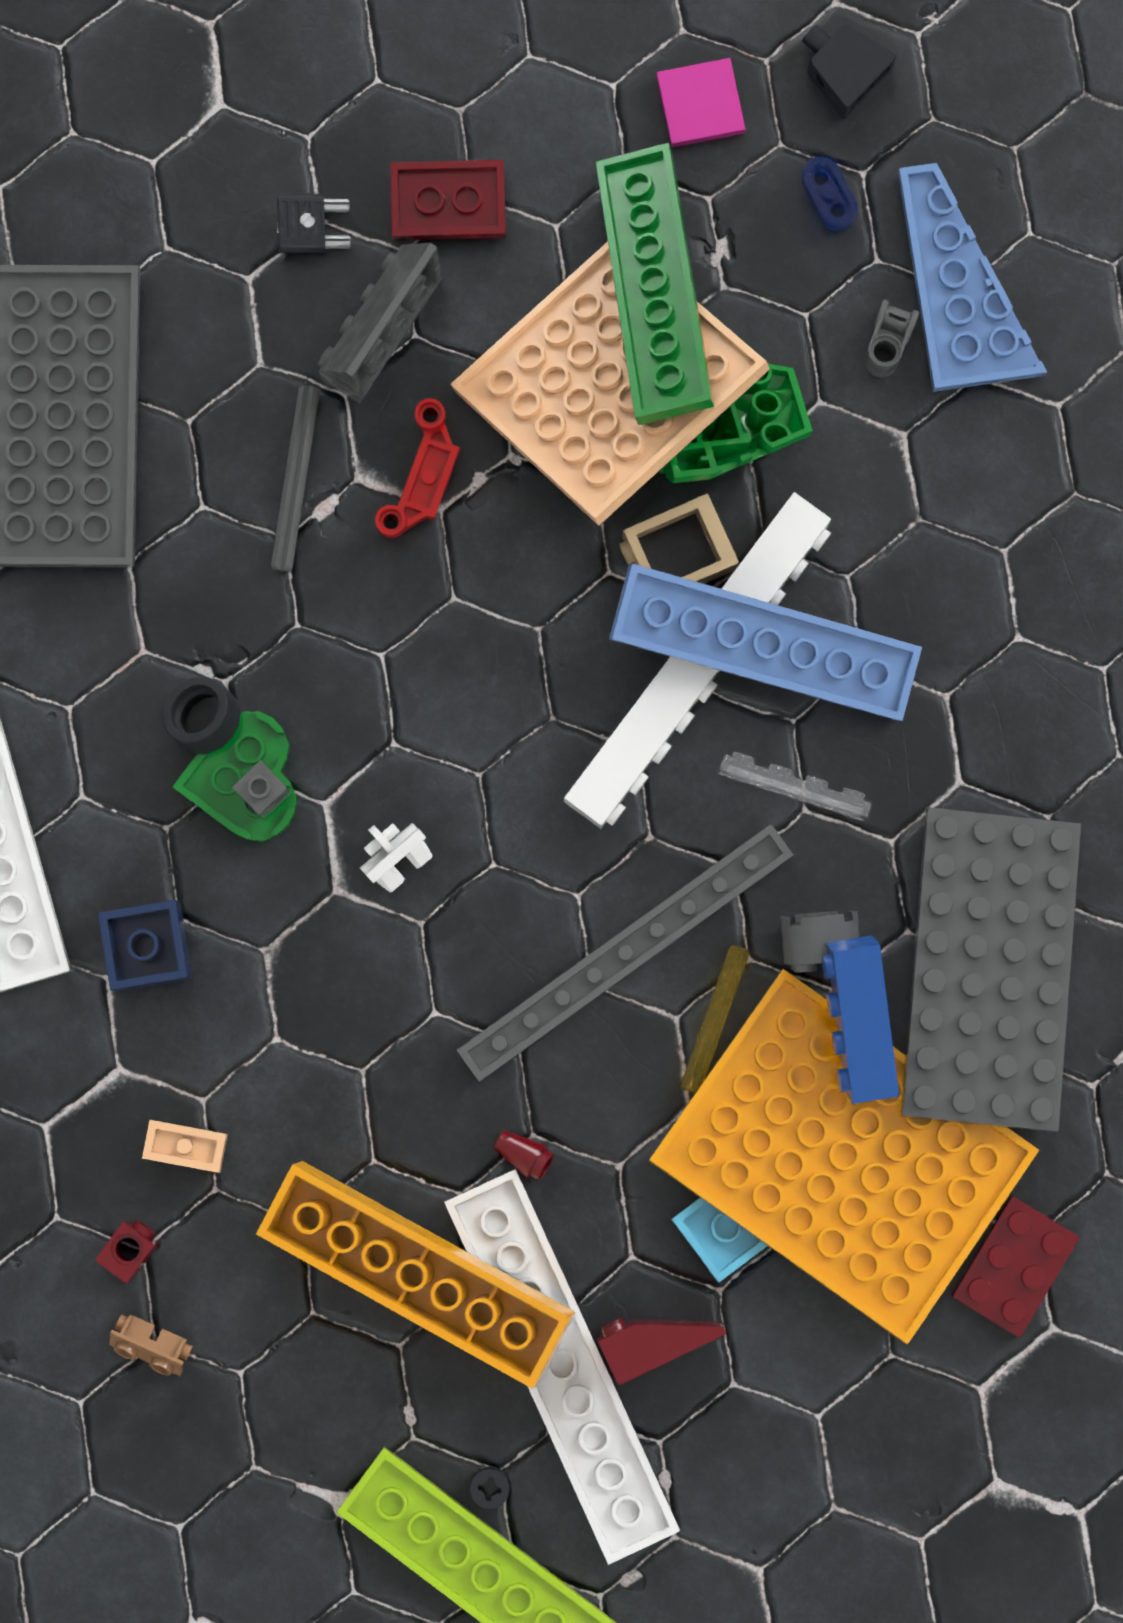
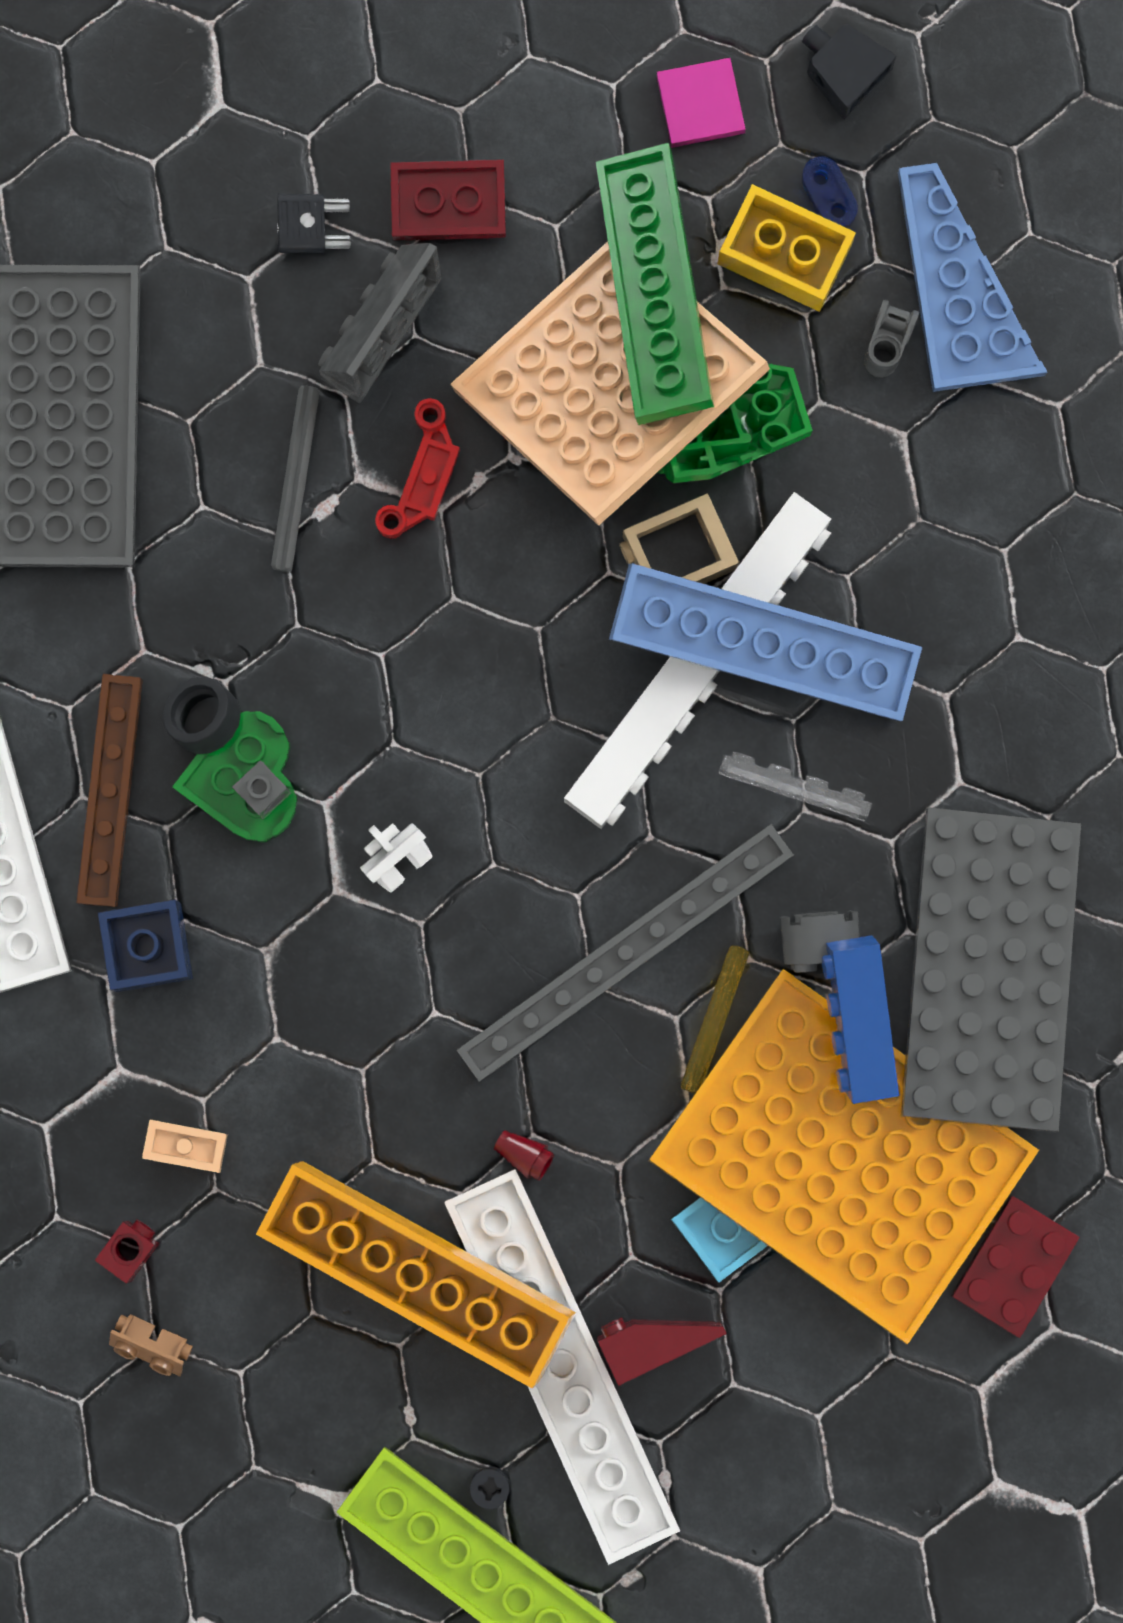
(109, 790): none -> reddish brown plate
(785, 248): none -> yellow brick

